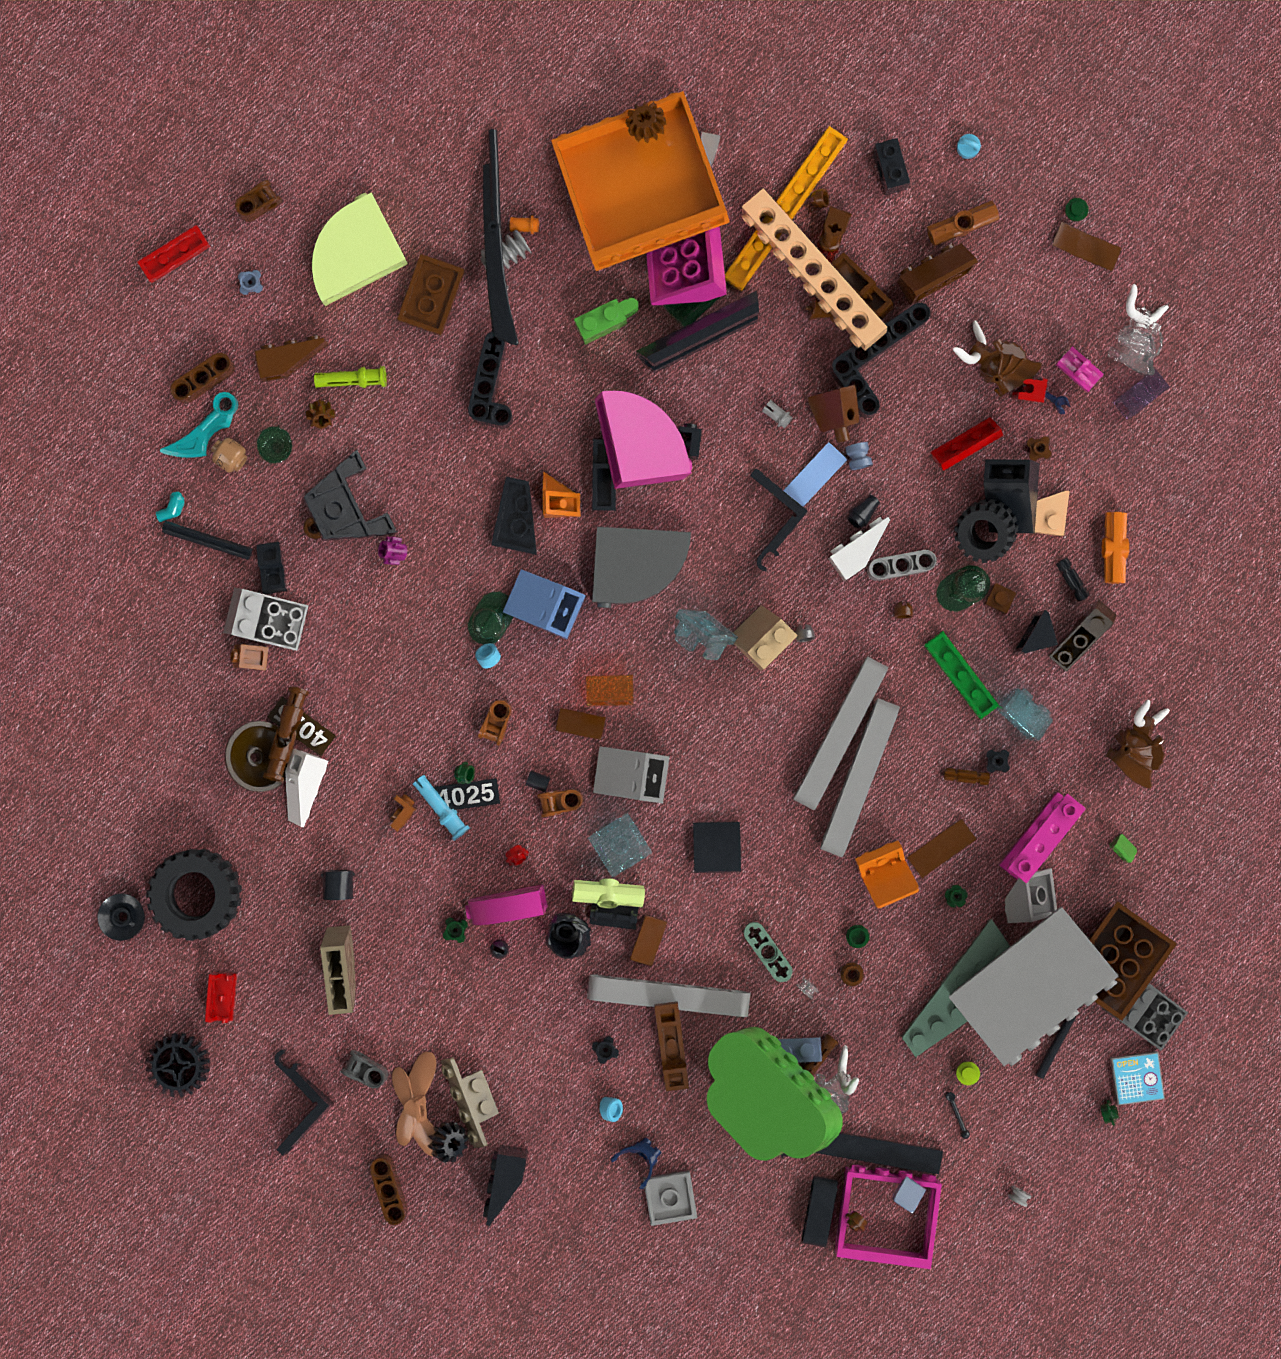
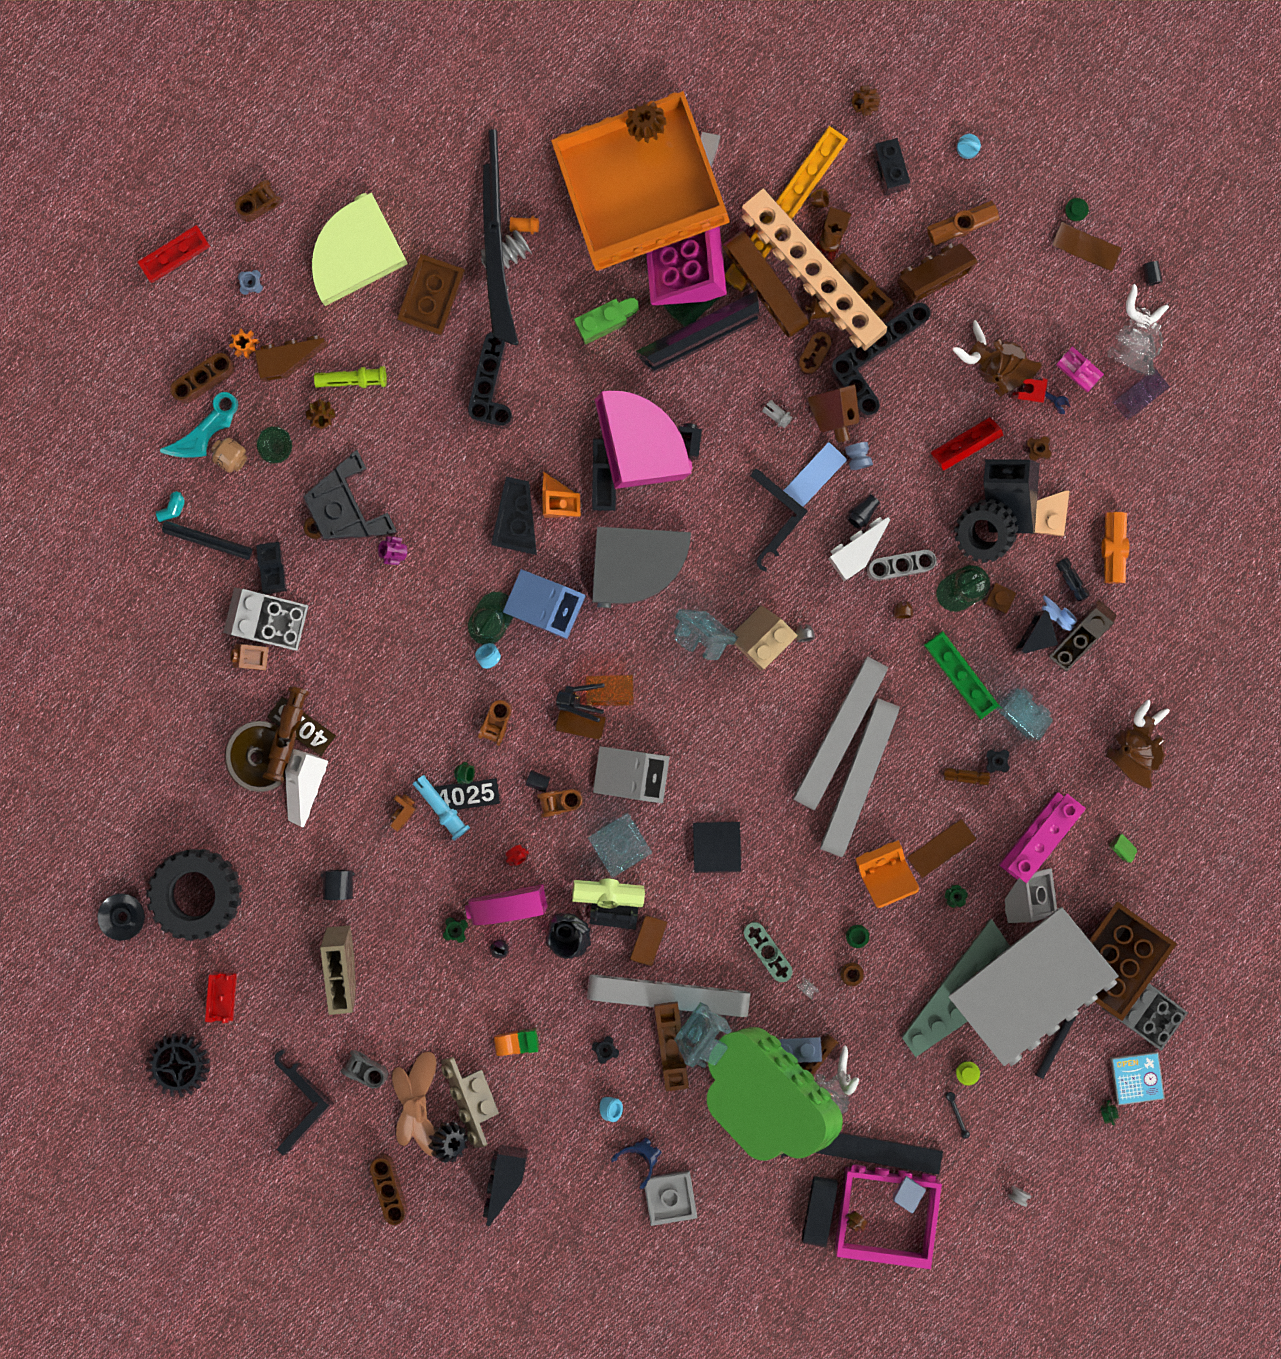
(238, 340): none -> orange gear
(516, 1042): none -> leg
(569, 701): none -> black plant
(697, 1037): none -> clear light blue panel
(768, 286): none -> reddish brown beam
(809, 350): none -> reddish brown beam
(865, 100): none -> reddish brown gear
(1063, 618): none -> light blue plate
(1152, 273): none -> black hinge

